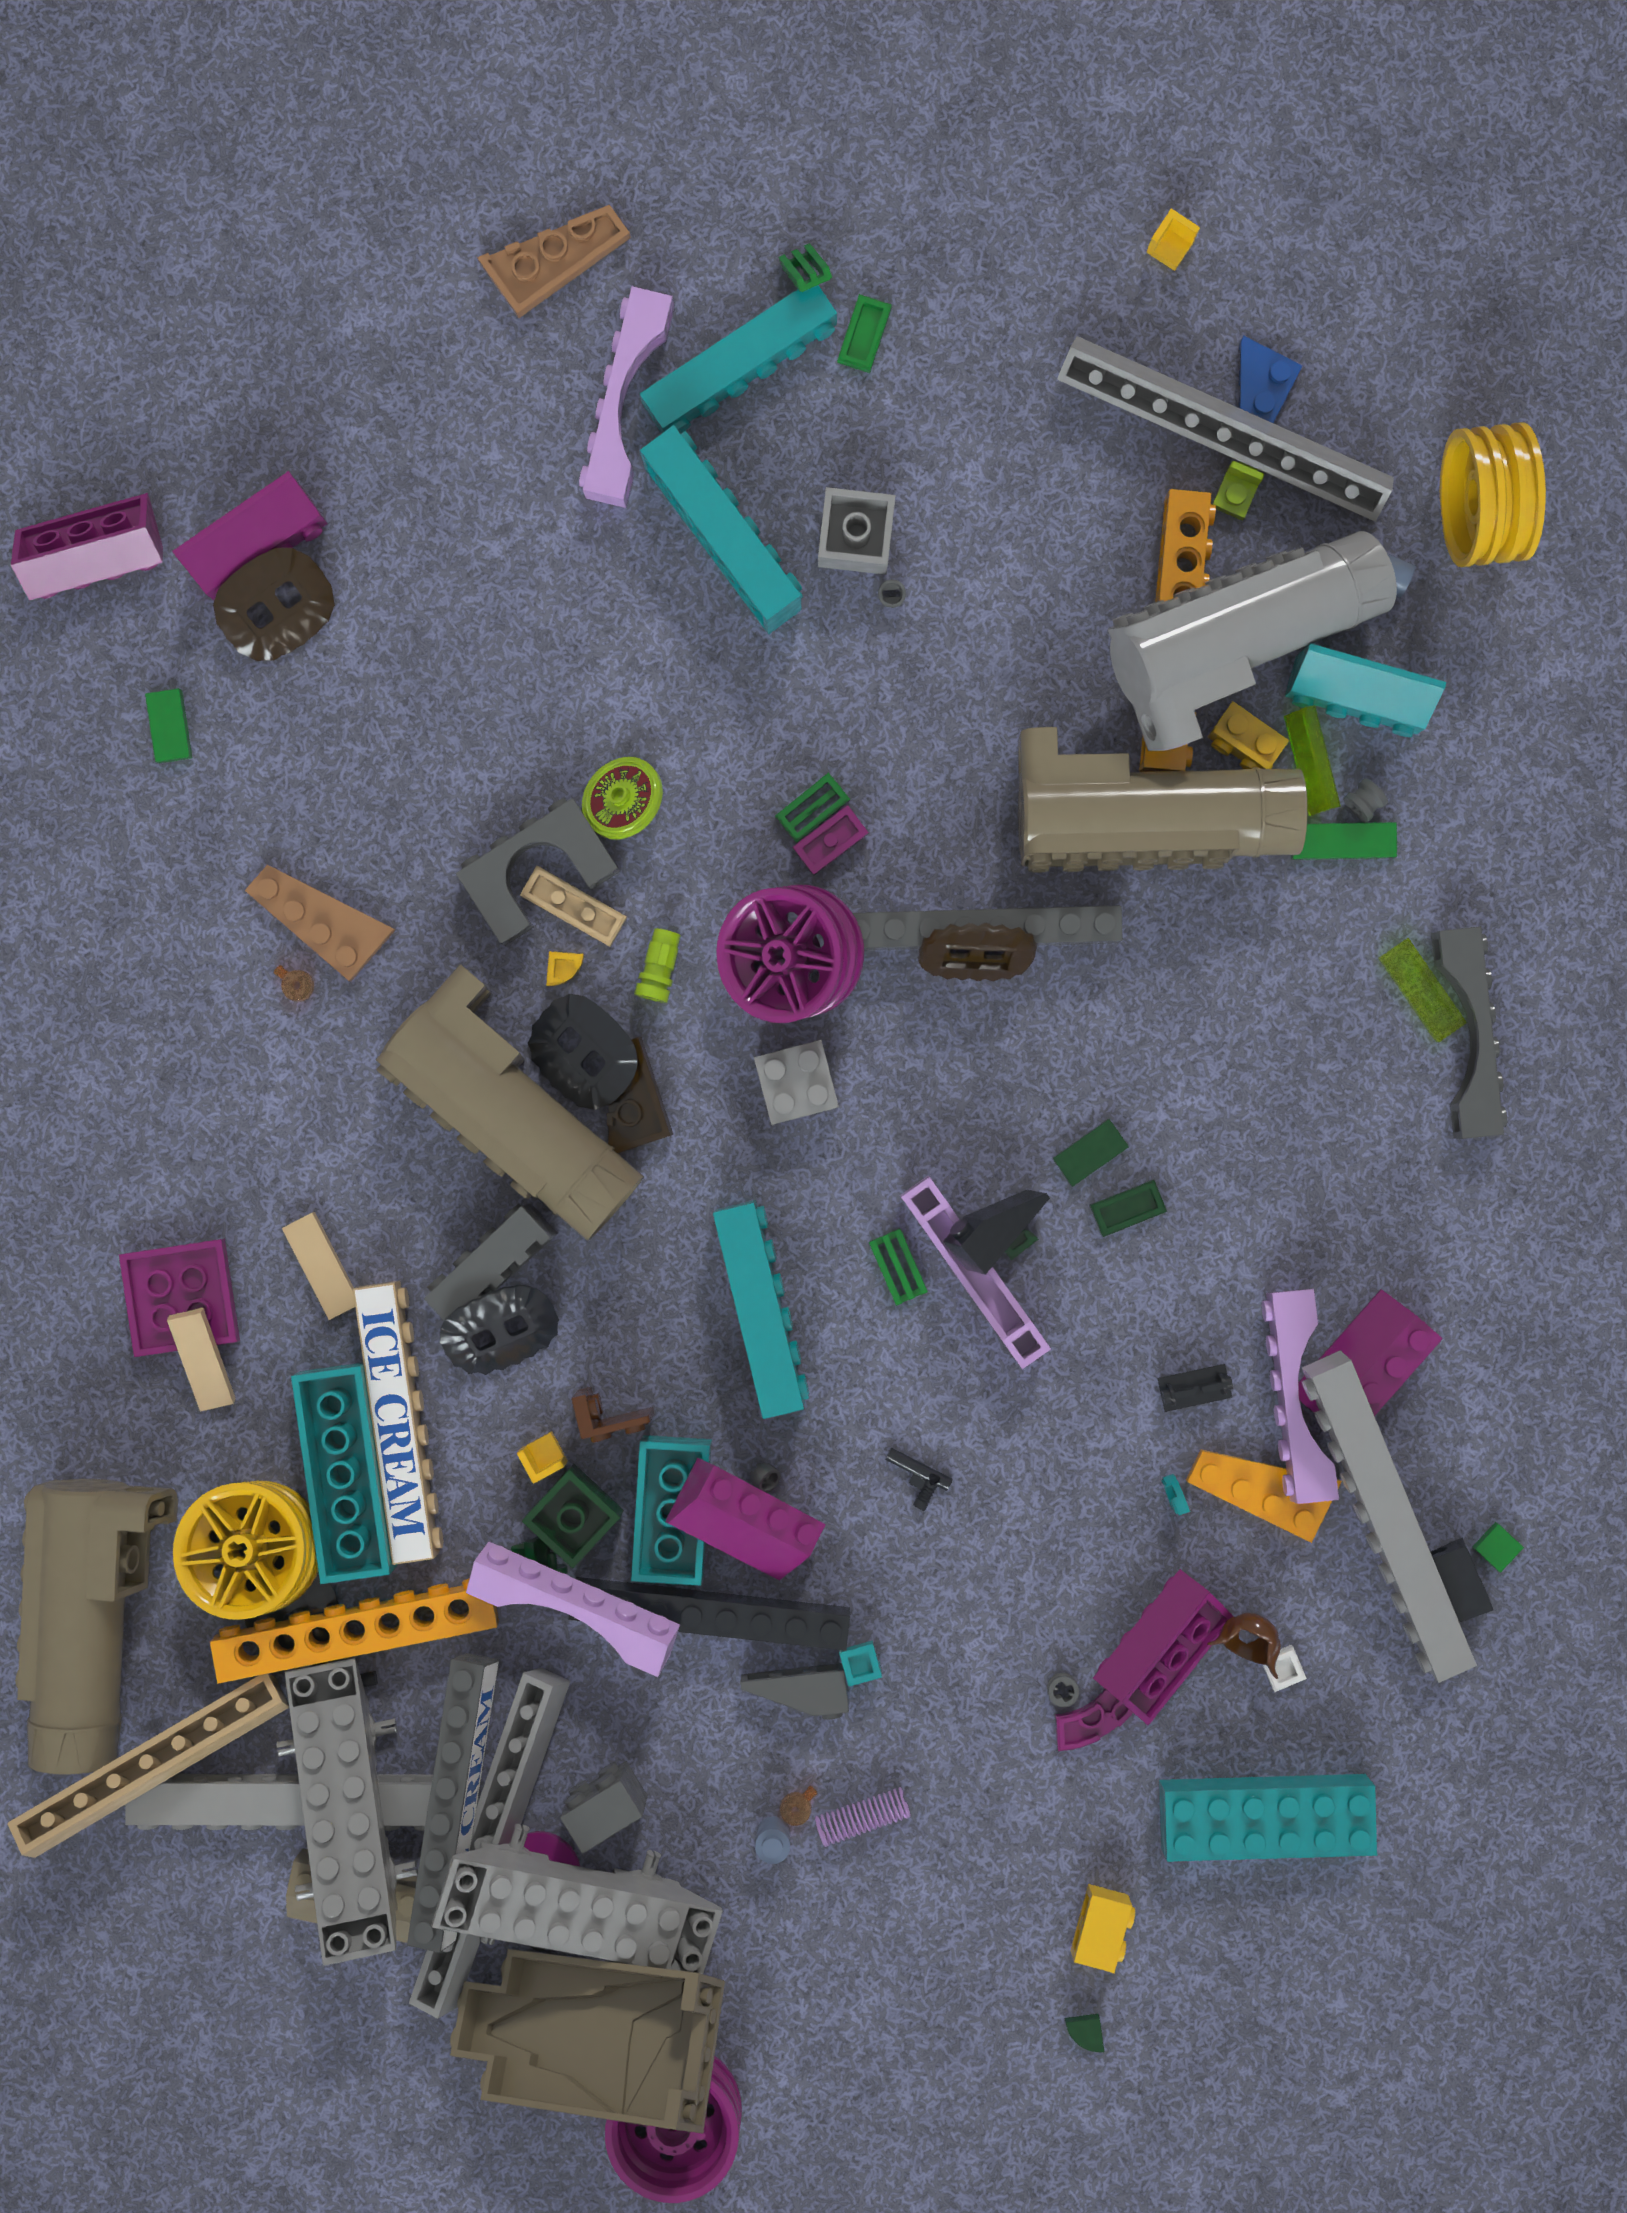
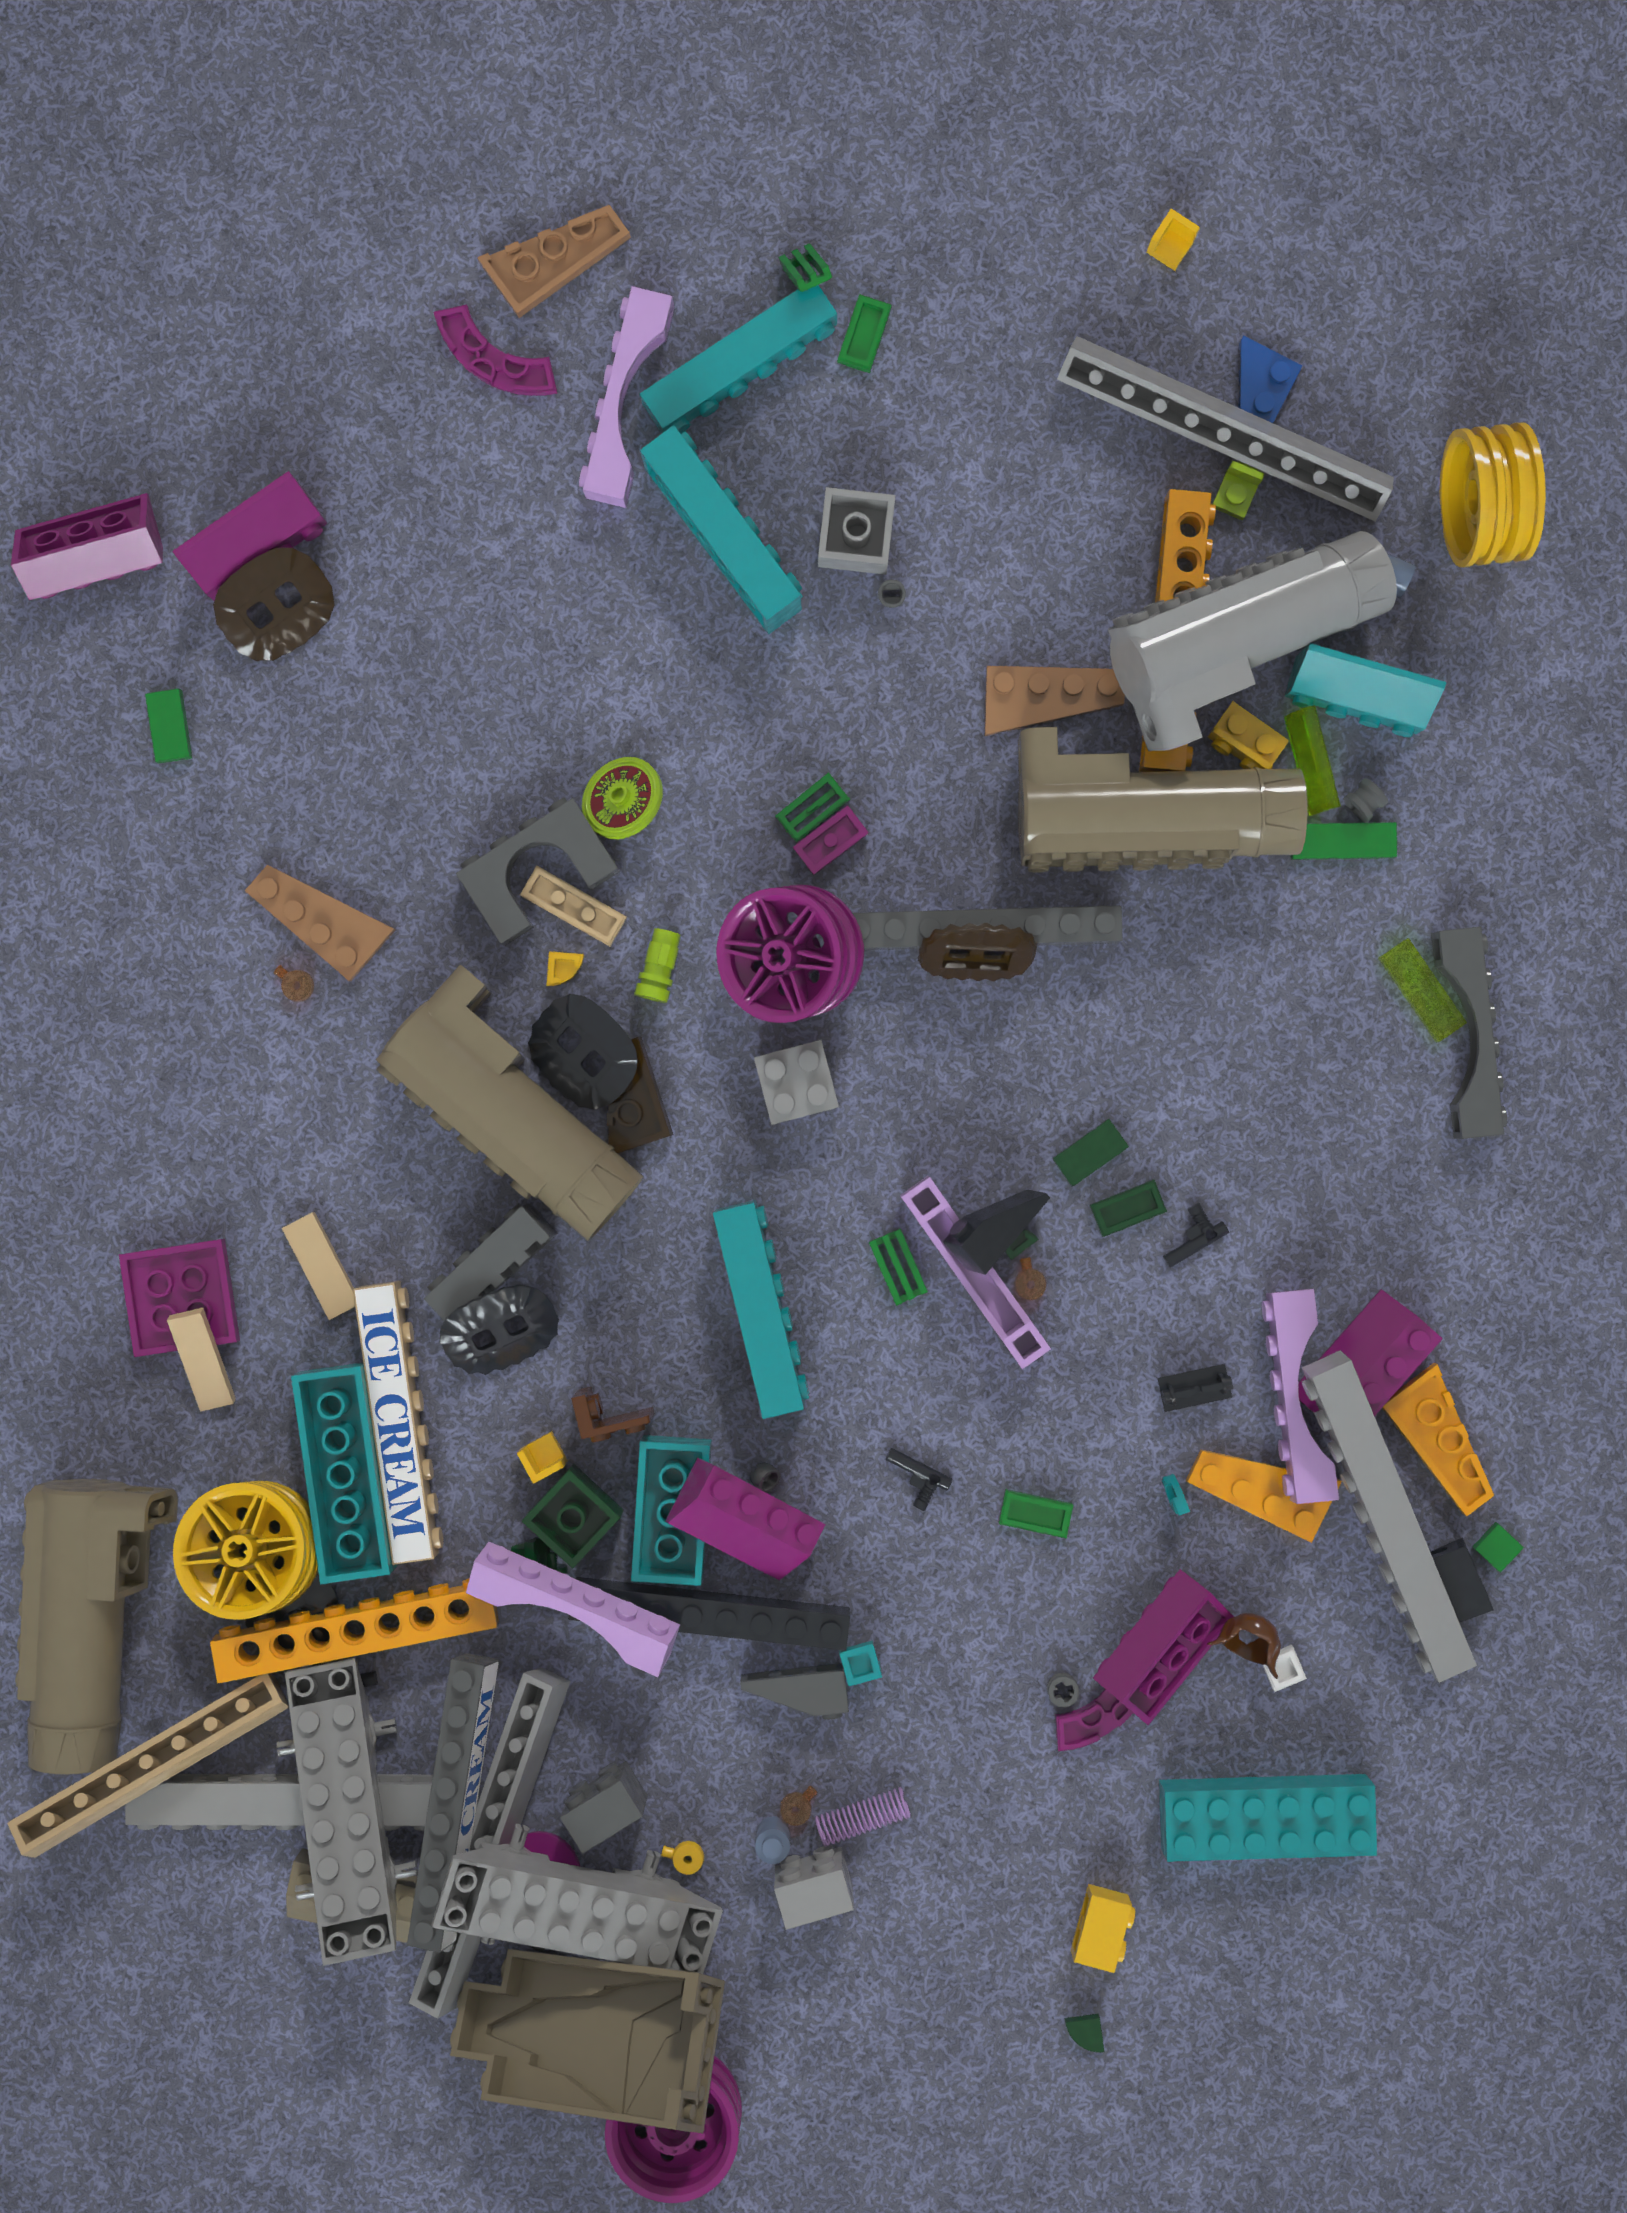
(488, 363): none -> magenta tile
(683, 1849): none -> yellow piece
(813, 1887): none -> light grey brick
(1026, 1275): none -> clear orange piece
(1035, 1513): none -> green tile
(1038, 695): none -> medium nougat wing
(1196, 1236): none -> black hose
(1432, 1427): none -> light orange wing

